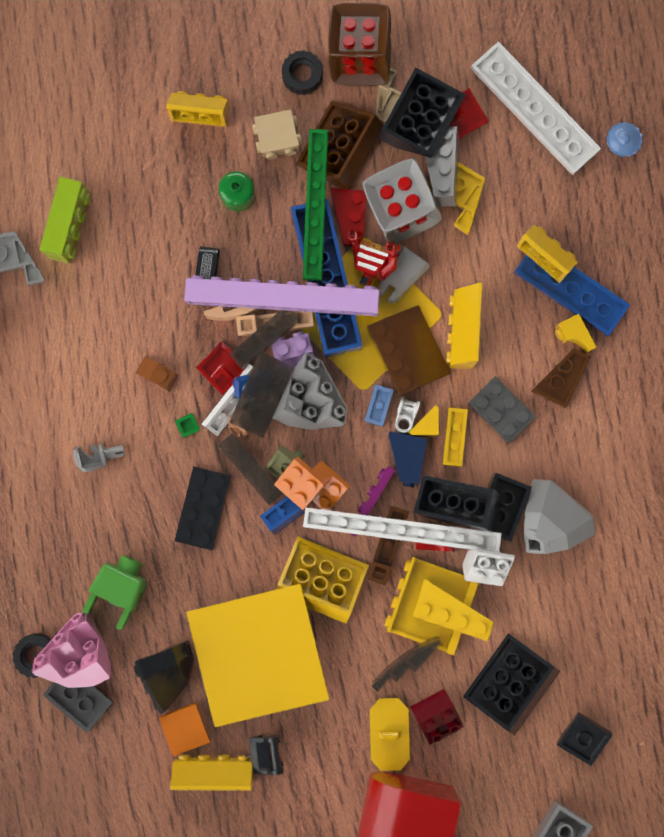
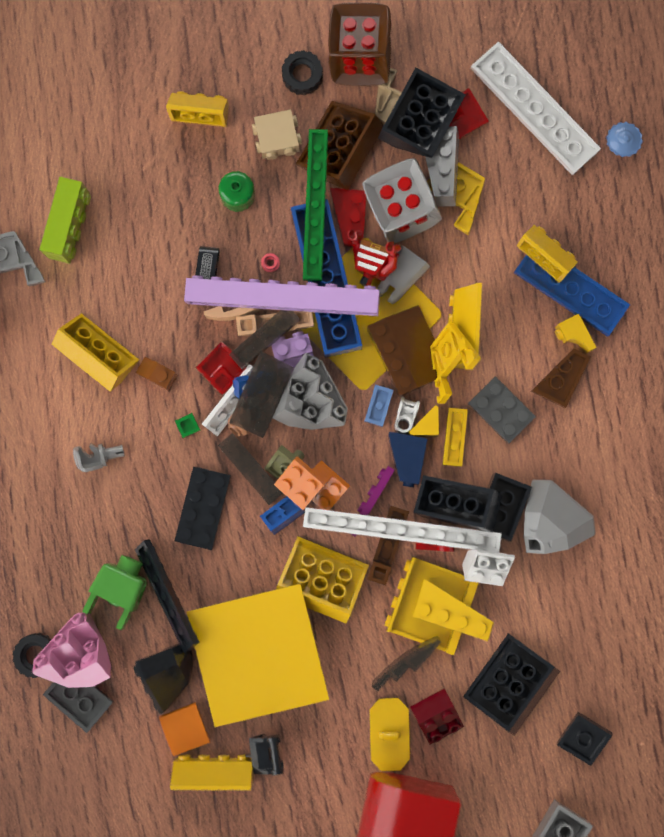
(94, 351): none -> yellow slope
(167, 596): none -> black plate
(270, 256): none -> coral plate
(446, 353): none -> yellow wing

